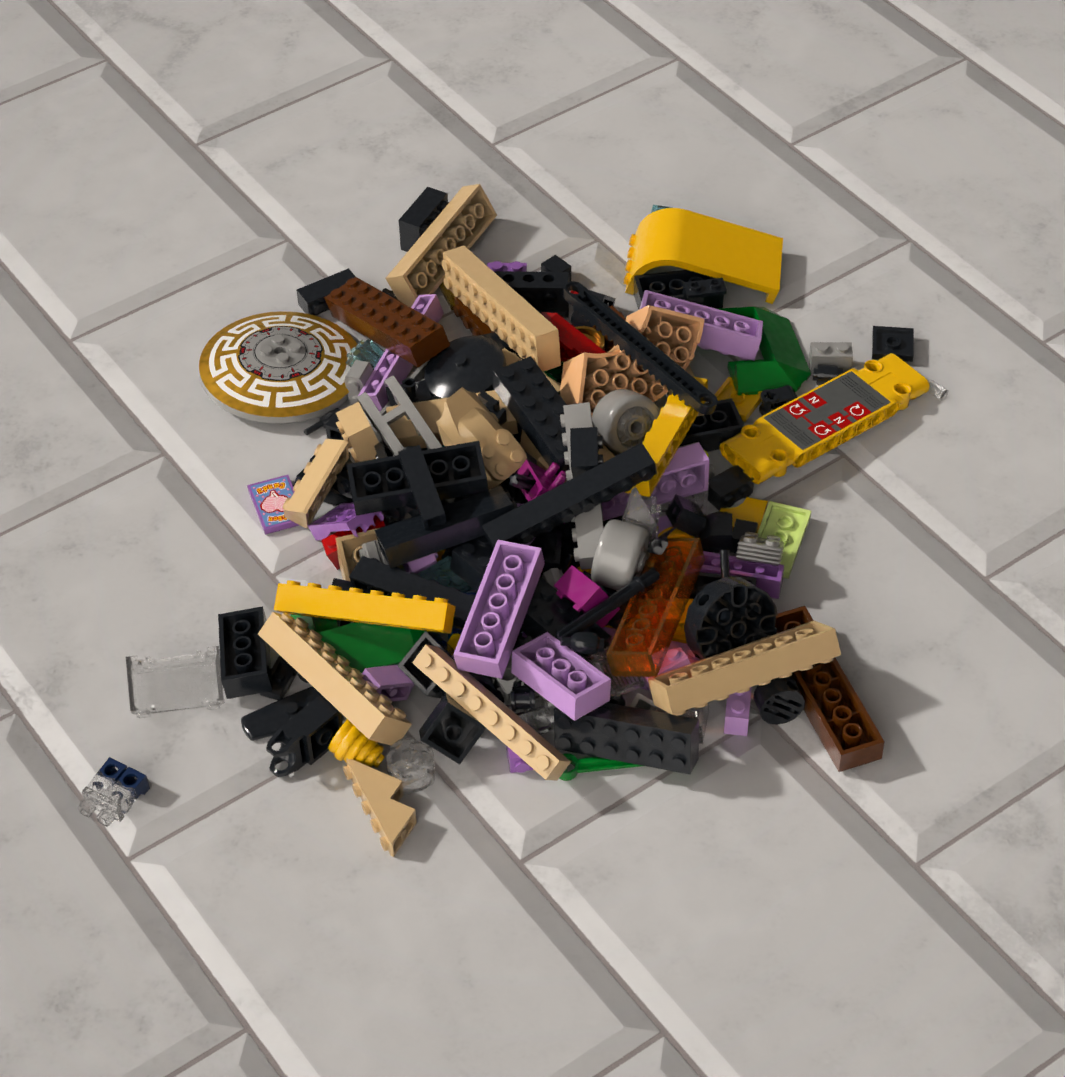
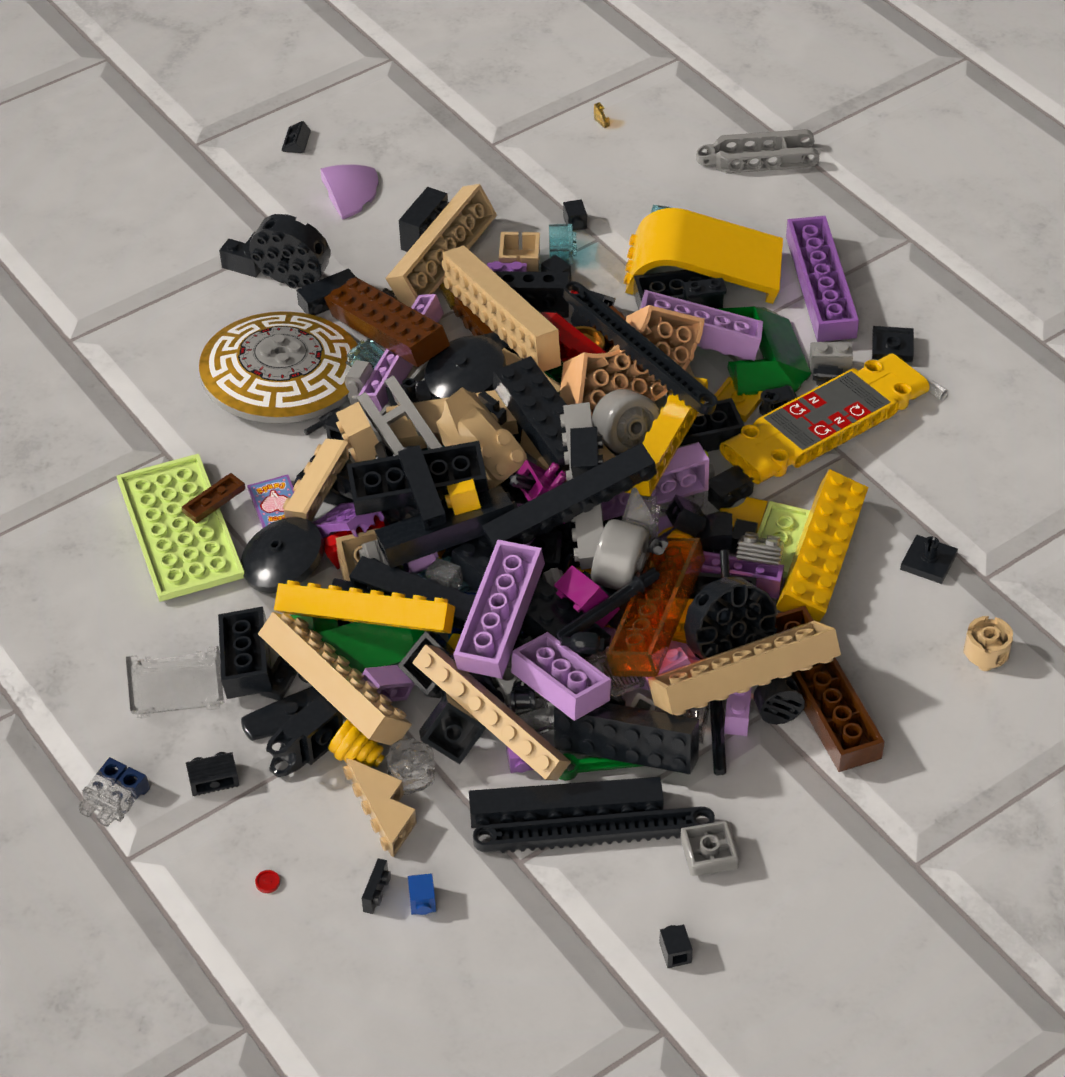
(177, 550): none -> yellowish green plate
(212, 773): none -> black brick
(213, 498): none -> reddish brown plate
(237, 257): none -> black brick
(267, 881): none -> red piece
(281, 553): none -> black dish
(289, 250): none -> black brick
(296, 138): none -> black slope
(350, 187): none -> lavender brick
(373, 892): none -> black plate
(421, 894): none -> blue brick
(445, 573): none -> clear brick
(462, 497): none -> yellow brick
(510, 252): none -> tan piece
(561, 242): none -> clear light blue brick
(564, 800): none -> black brick
(575, 214): none -> black brick
(588, 829): none -> black gear
(599, 115): none -> clear yellow tile
(675, 946): none -> black brick
(718, 739): none -> black axle
(722, 851): none -> light grey brick
(785, 147): none -> light grey piece
(822, 279): none -> medium lavender brick
(823, 545): none -> yellow brick
(929, 558): none -> black tile
(988, 642): none -> tan brick

